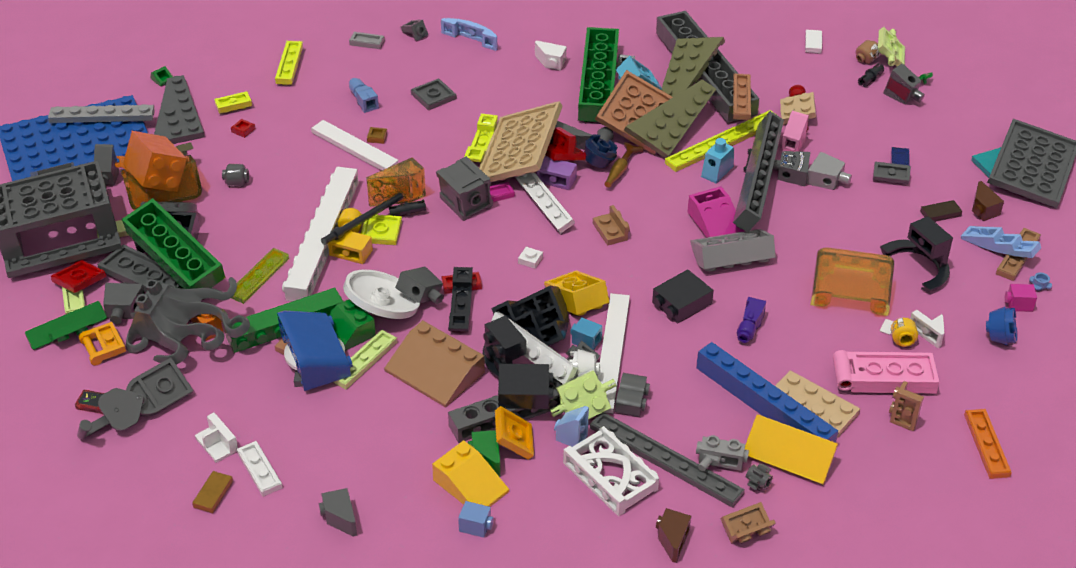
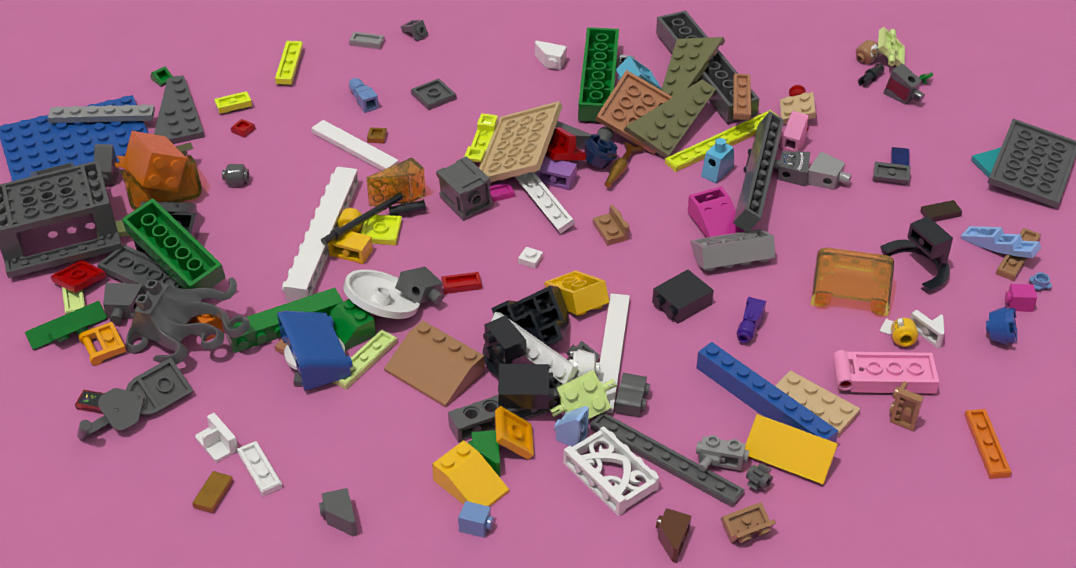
(259, 274): clear neon green tile -> none
(461, 299): black slope -> none
(469, 29): light blue slope -> none
(586, 331): dark azure brick -> none
(813, 41): white tile -> none
(986, 203): reddish brown slope -> none

